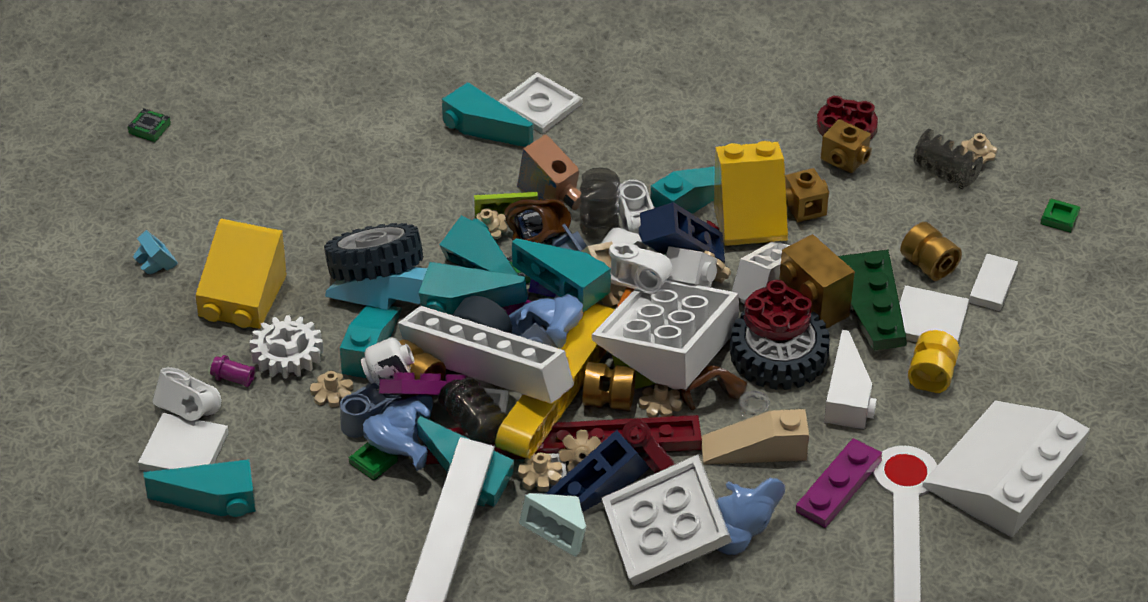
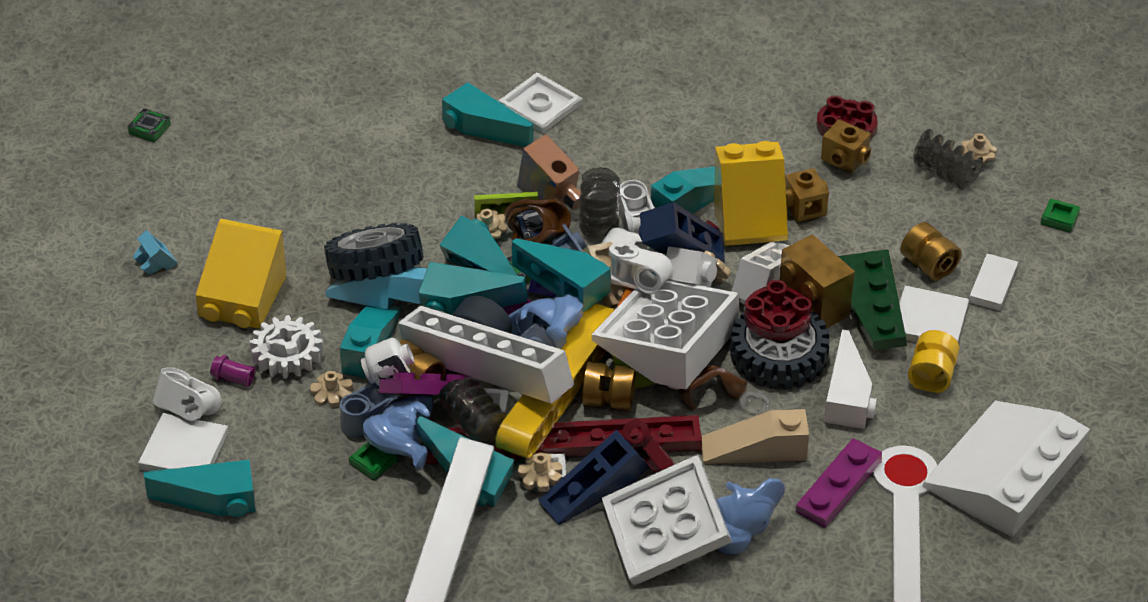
(555, 519): light aqua slope -> none
(576, 447): tan plant -> none
(660, 401): tan plant -> none

